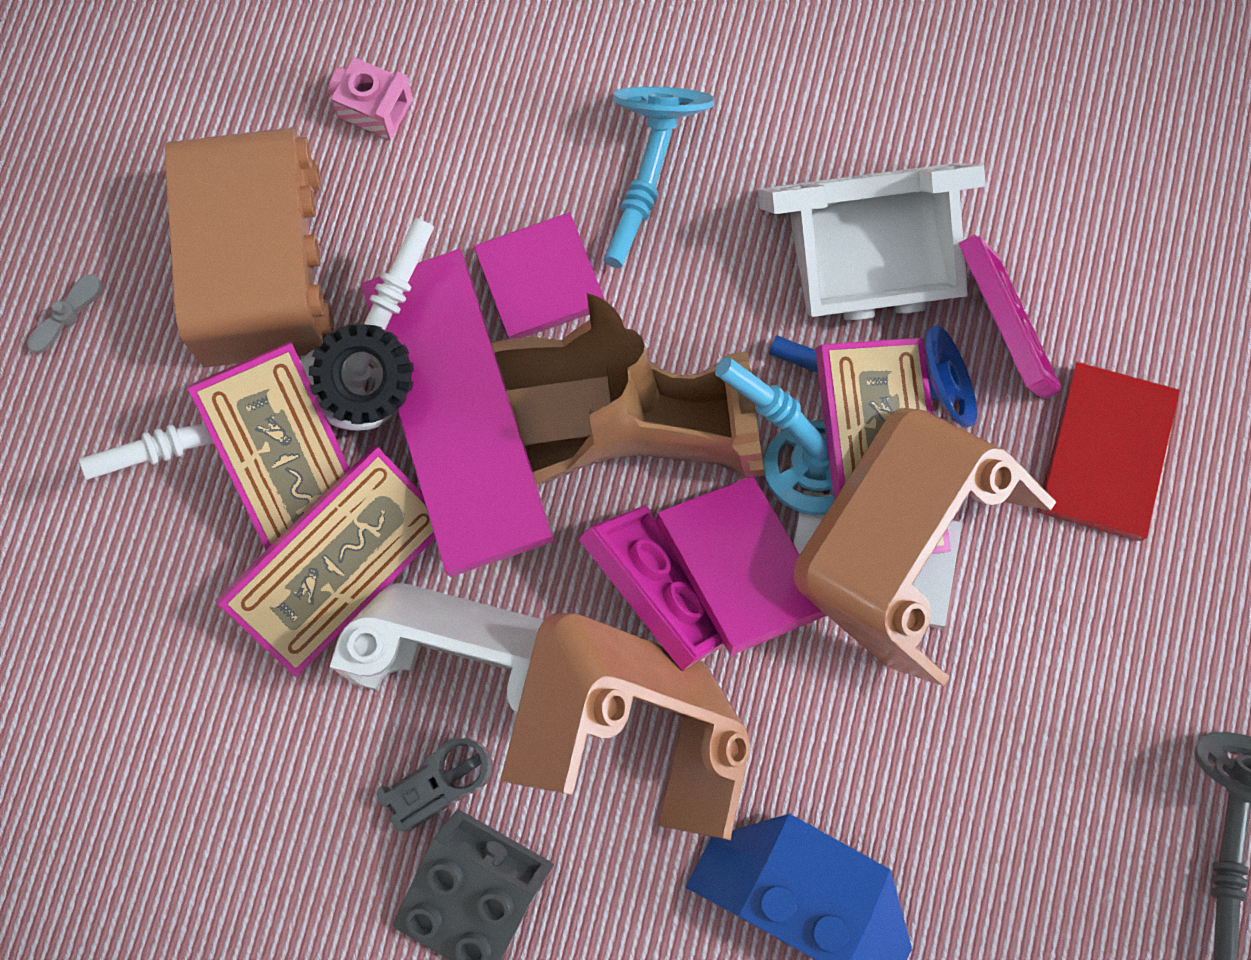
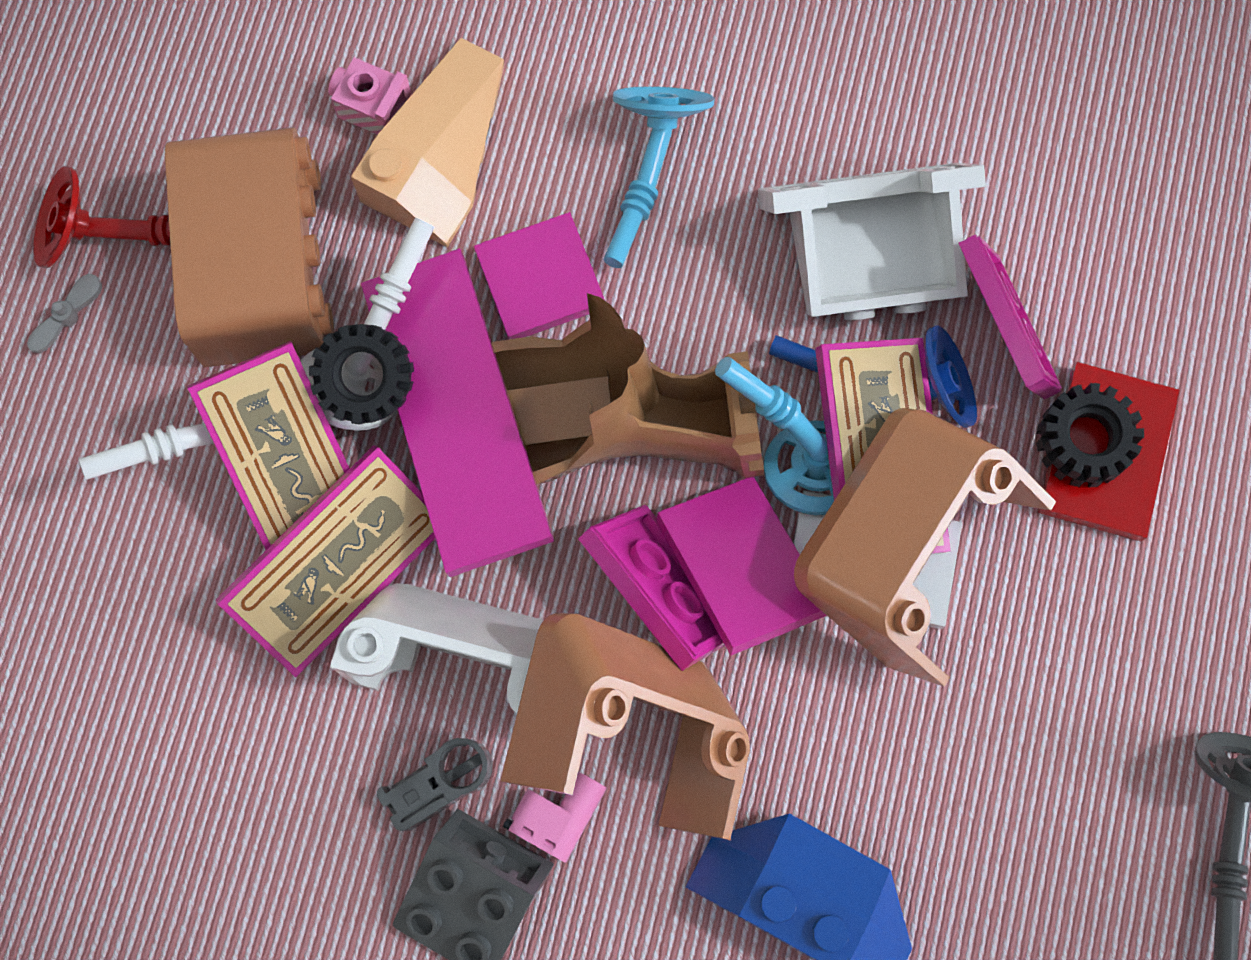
(62, 215): none -> red dish
(434, 145): none -> light nougat wedge
(554, 826): none -> bright pink piece
(1107, 410): none -> black tyre

